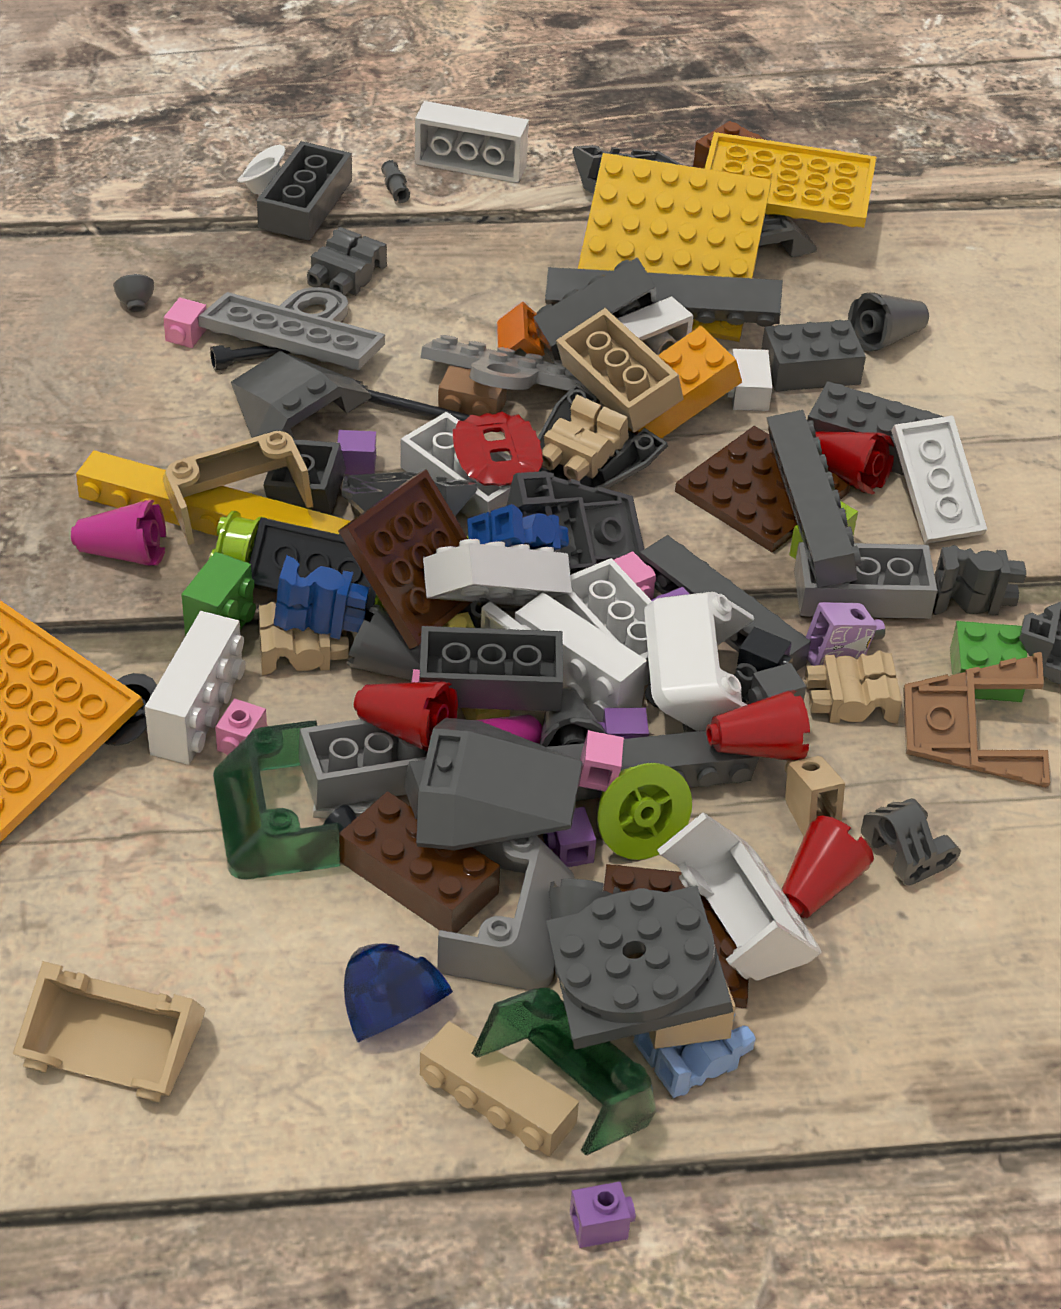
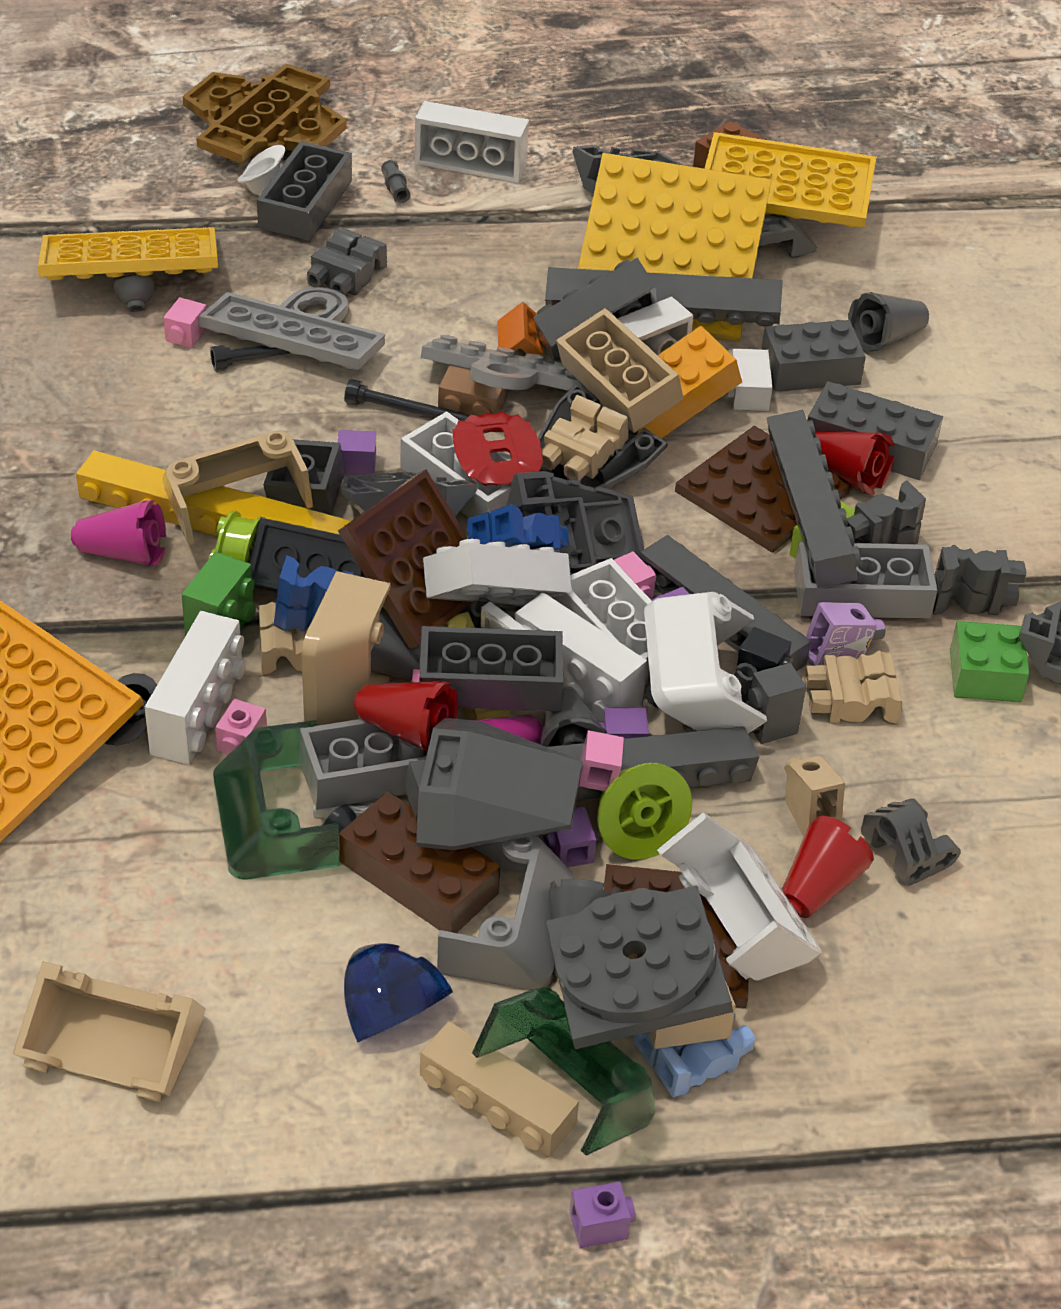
(128, 252): none -> yellow plate
(258, 115): none -> pearl gold plate
(290, 390): dark grey wedge -> none
(340, 647): none -> tan windscreen
(763, 728): red cone -> none
(889, 519): none -> dark grey hips
(939, 479): white plate -> none
(943, 720): medium nougat wing -> none

